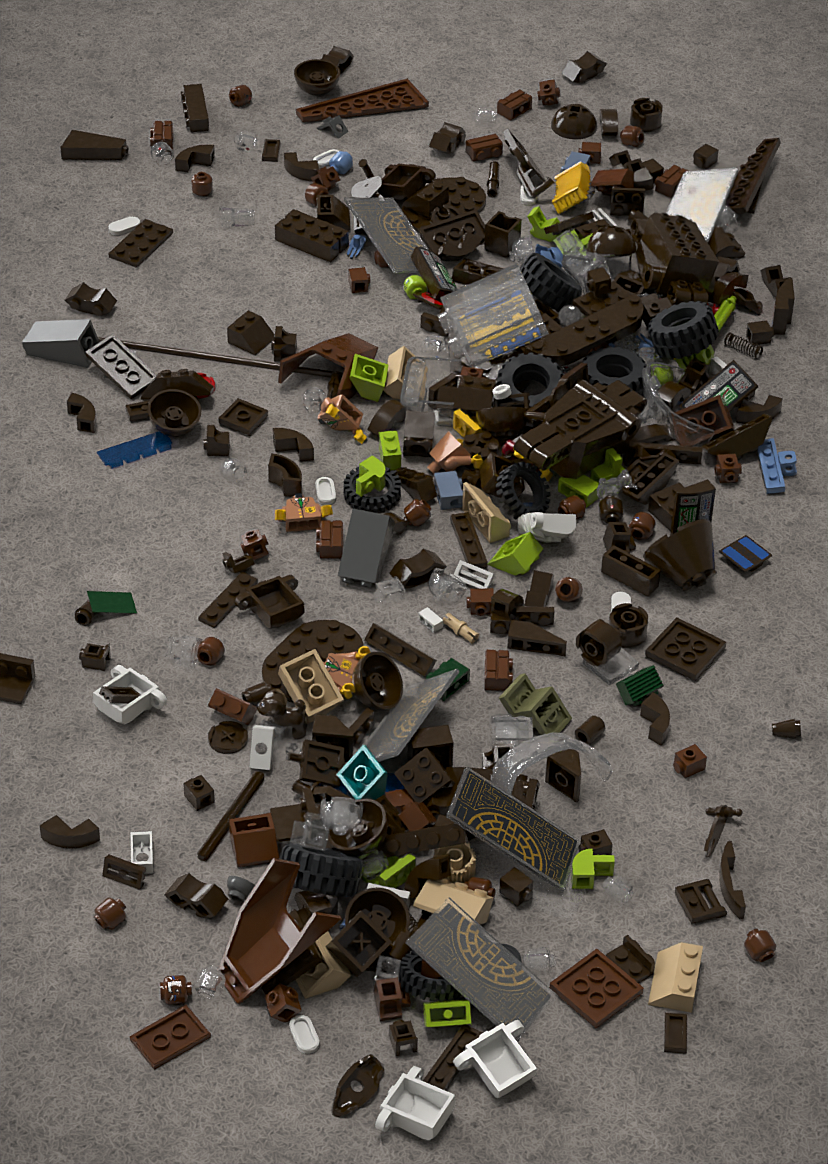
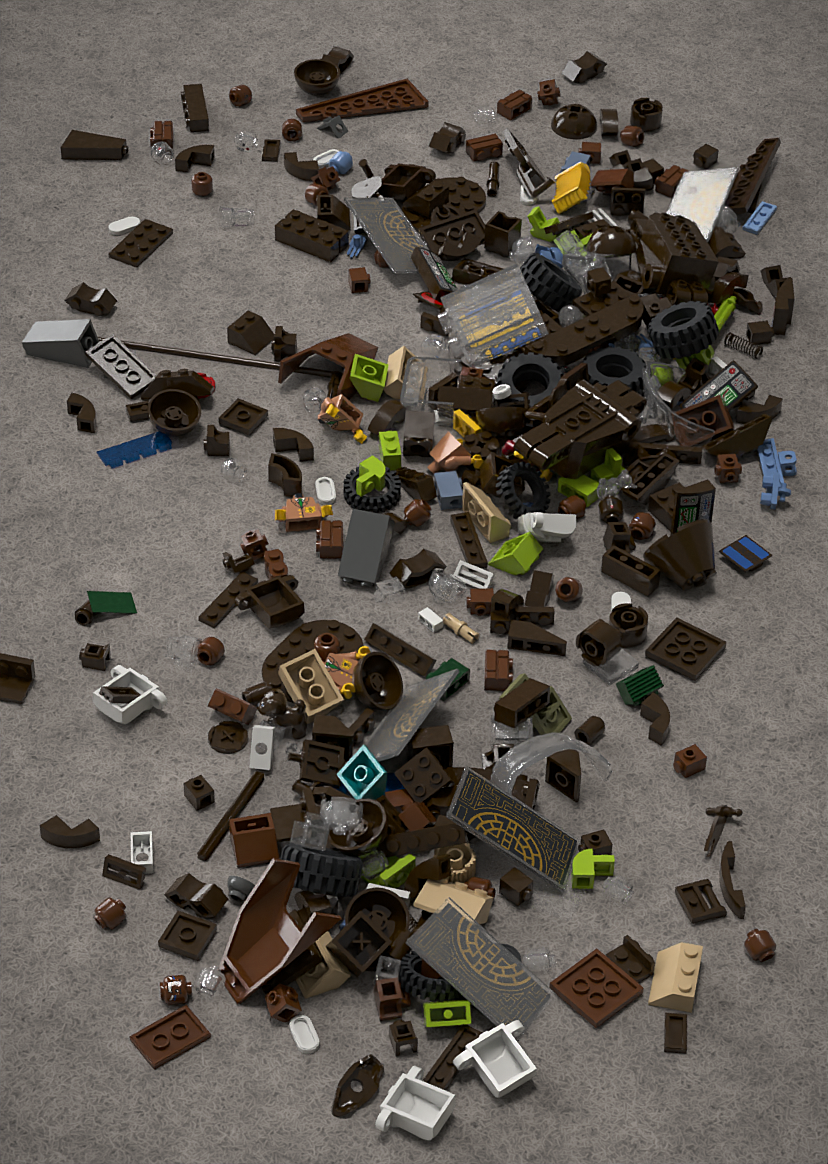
(187, 935): none -> dark brown plate
(275, 564): none -> reddish brown brick
(291, 130): none -> reddish brown head
(326, 644): none -> reddish brown head
(414, 284): lime head -> none
(521, 703): none -> dark brown brick
(759, 218): none -> light blue tile
(772, 482): none -> medium blue hips
(788, 728): dark brown cone -> none

